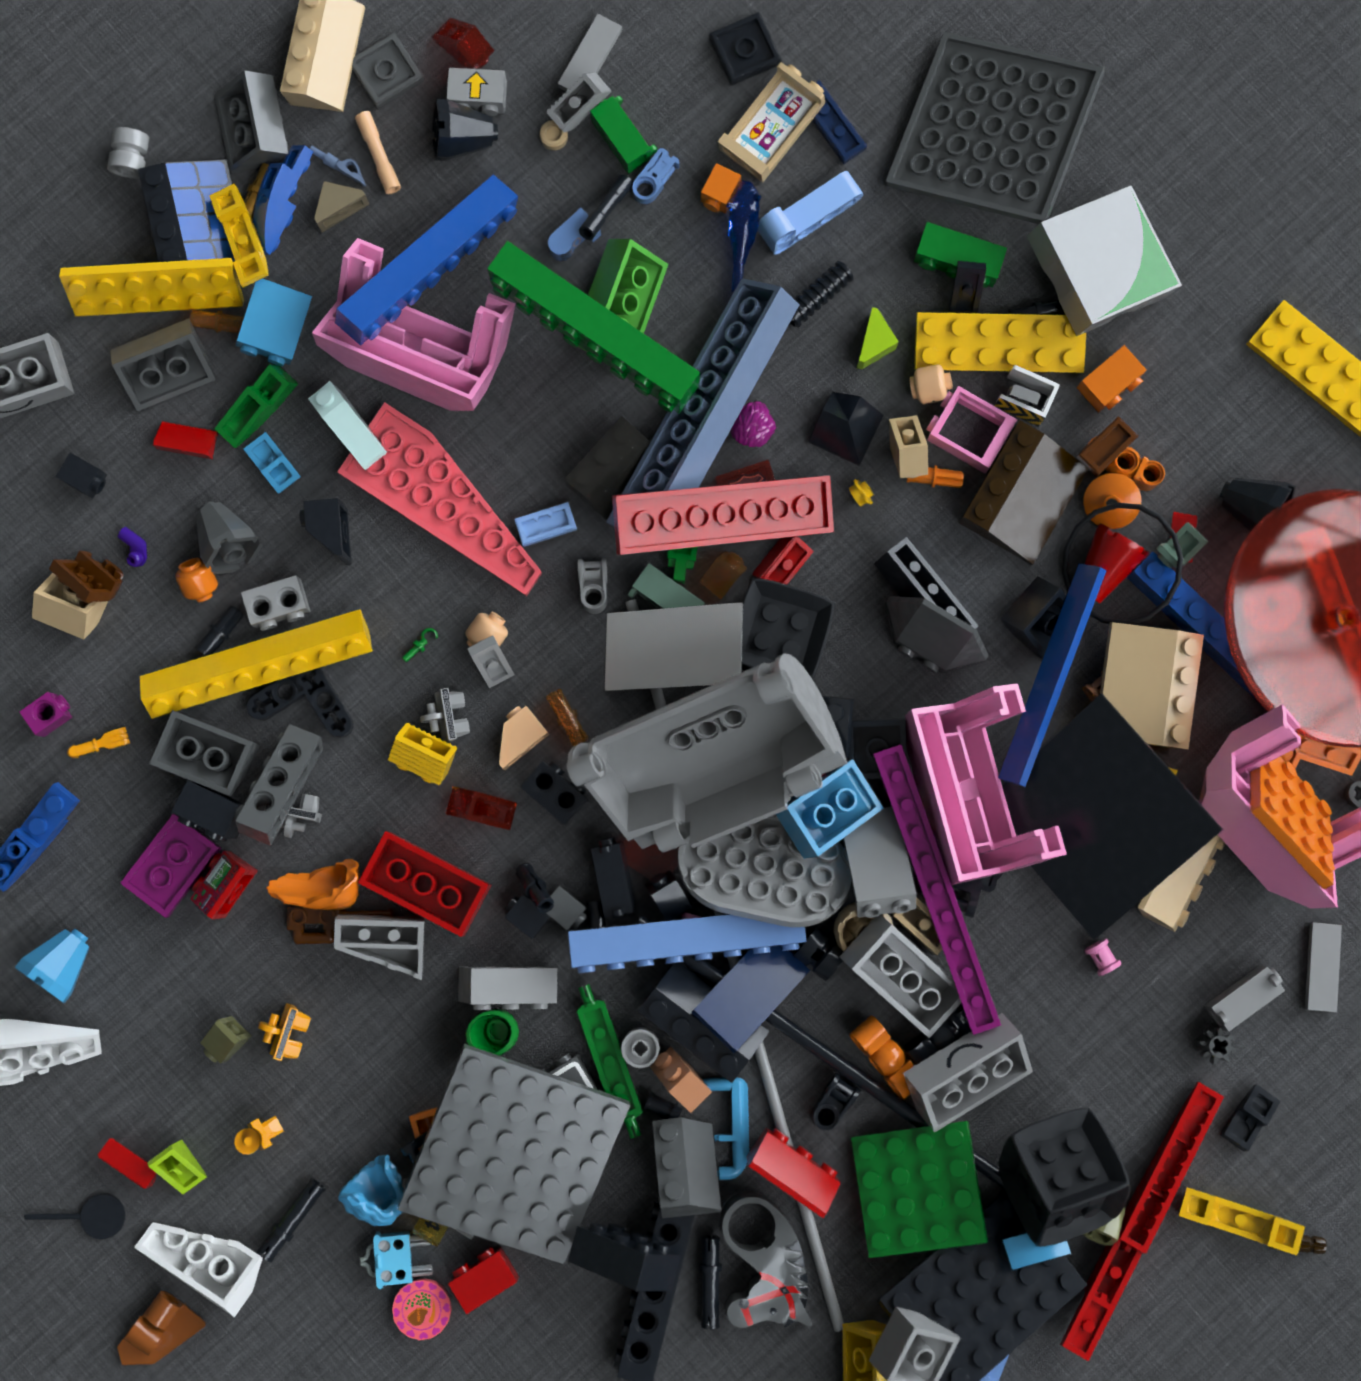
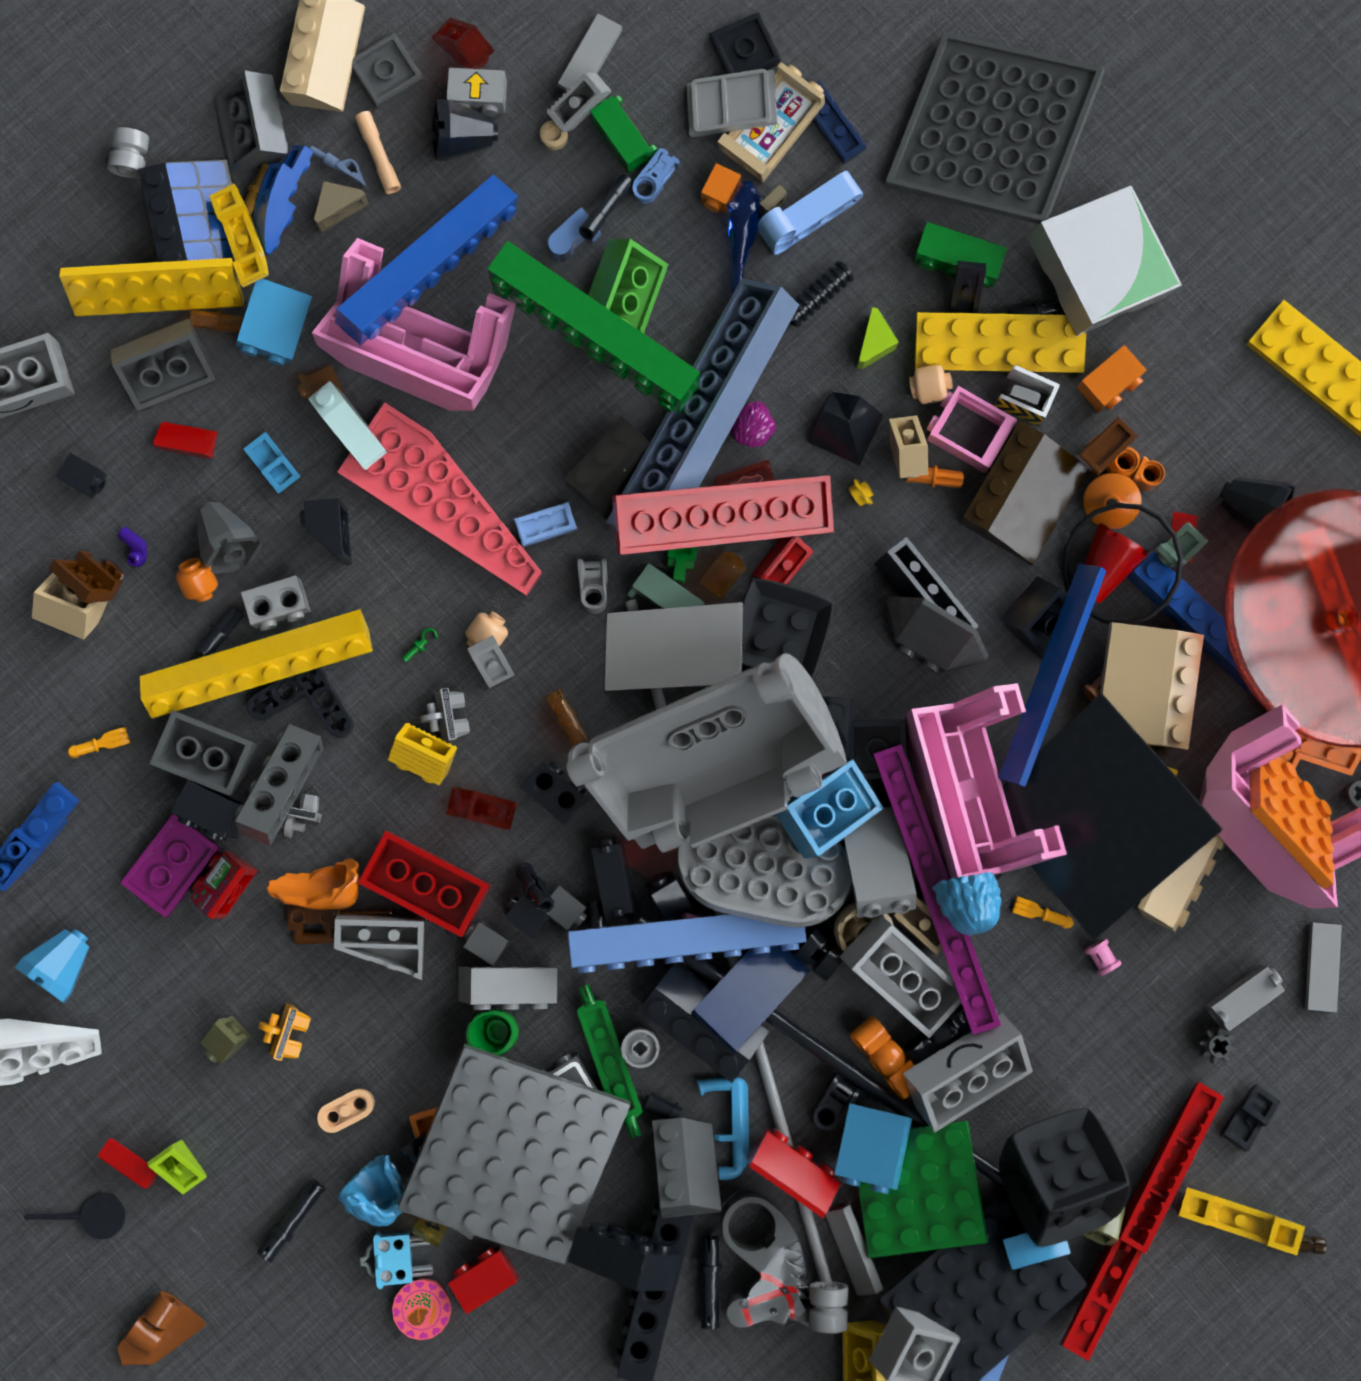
(34, 714): magenta brick -> none
(210, 1265): white wedge -> none
(256, 405): green slope -> none
(257, 1135): light orange hips -> none
(316, 380): none -> clear orange bracket
(346, 1109): none -> light nougat plate
(485, 942): none -> dark grey brick
(519, 735): light nougat slope -> none
(680, 1079): nougat brick -> none
(732, 102): none -> light grey piece
(773, 200): none -> dark tan tile
(828, 1312): none -> light grey wheel
(853, 1250): none -> light grey tile
(873, 1148): none -> dark azure brick
(970, 902): none -> dark azure hair
(1032, 910): none -> light orange piece

